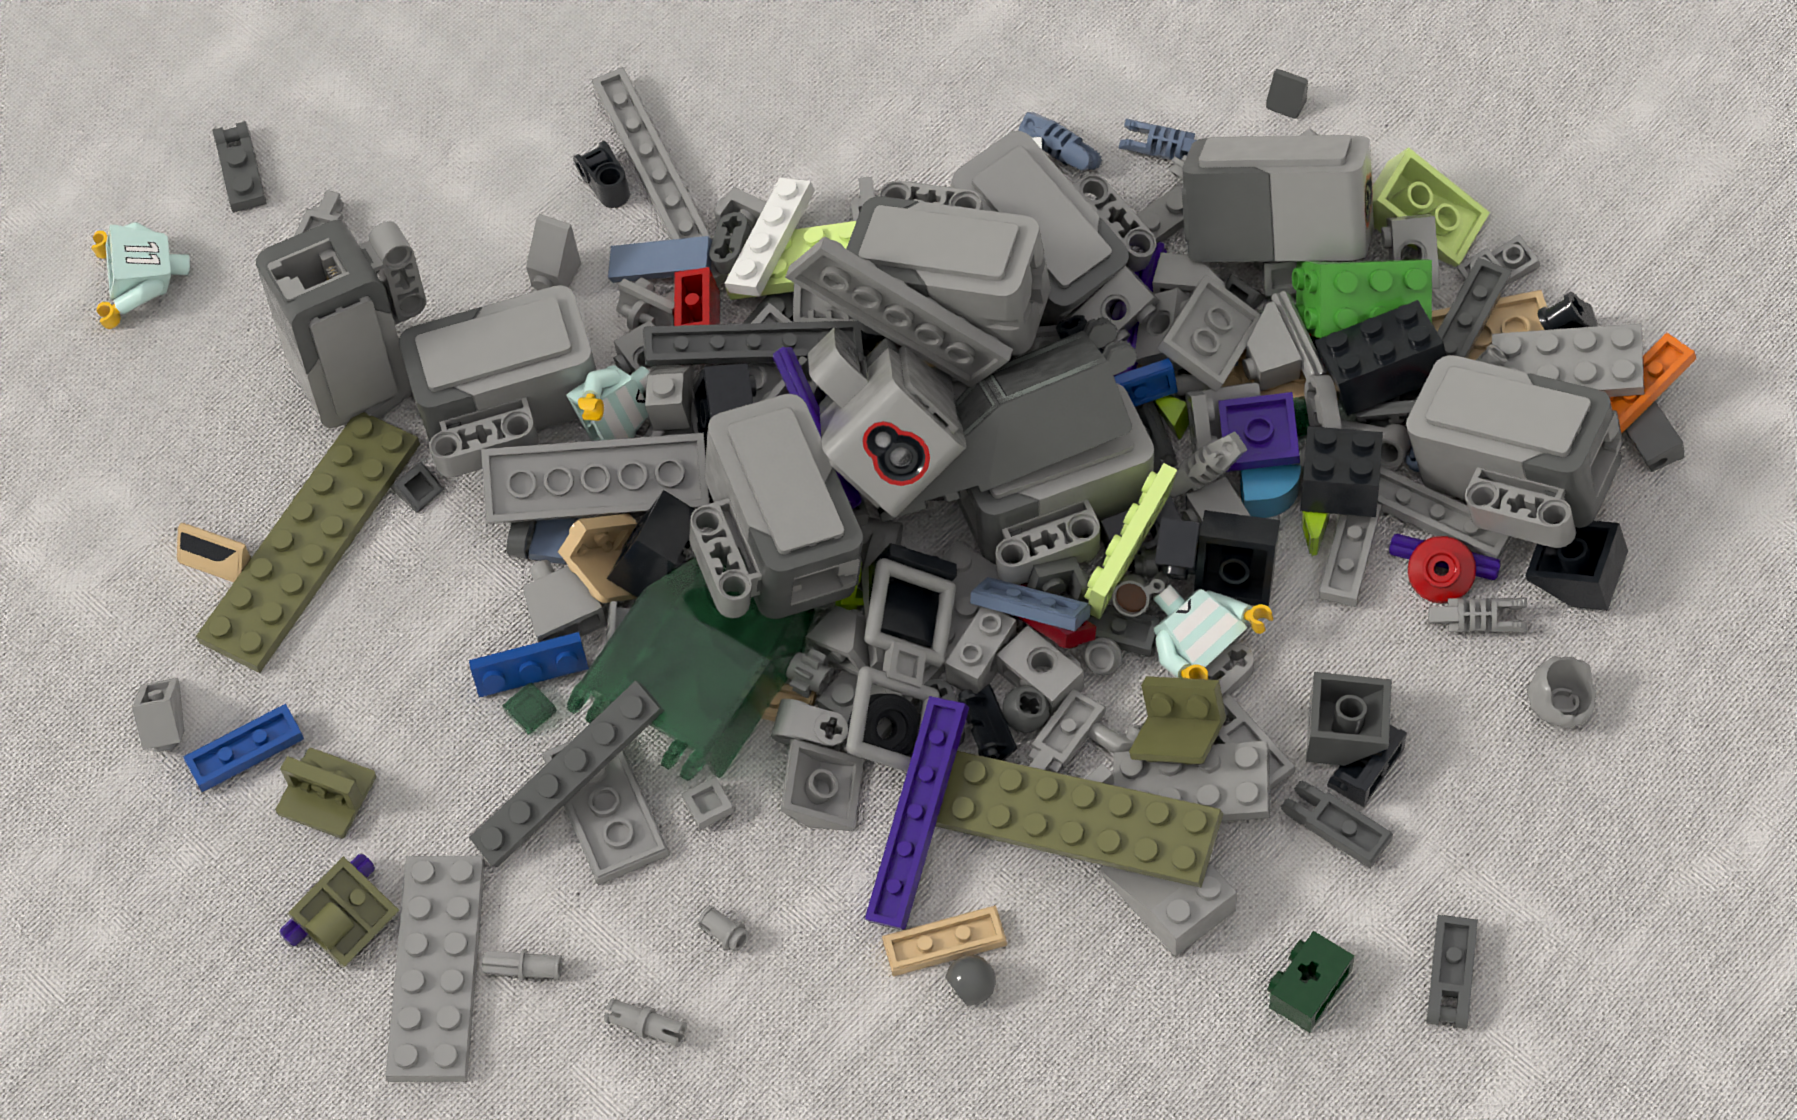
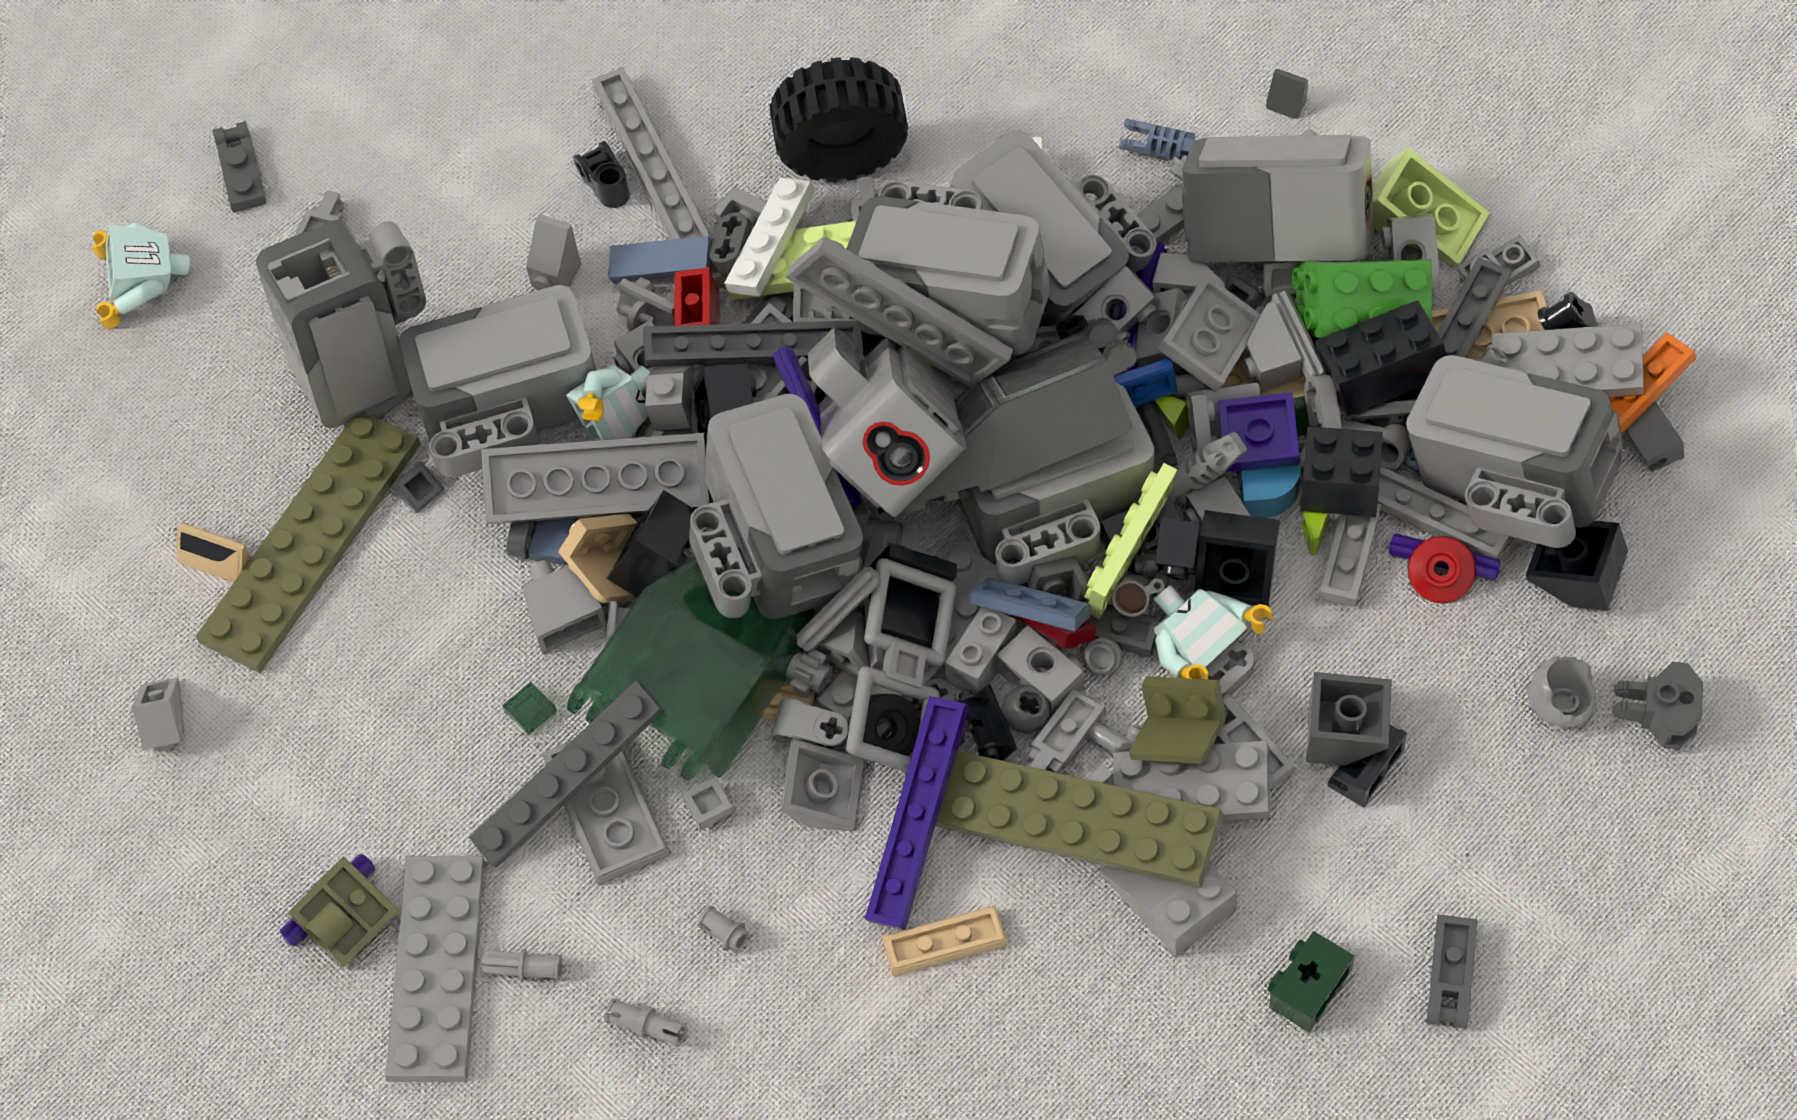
(243, 747): blue plate -> none
(324, 791): olive bracket -> none
(528, 664): blue plate -> none
(838, 119): none -> black tyre
(838, 609): none -> light grey axle
(972, 979): dark grey piece -> none
(1061, 142): sand blue hinge -> none
(1339, 824): dark grey hinge -> none
(1477, 615): light grey hinge -> none
(1669, 704): none -> dark grey hinge

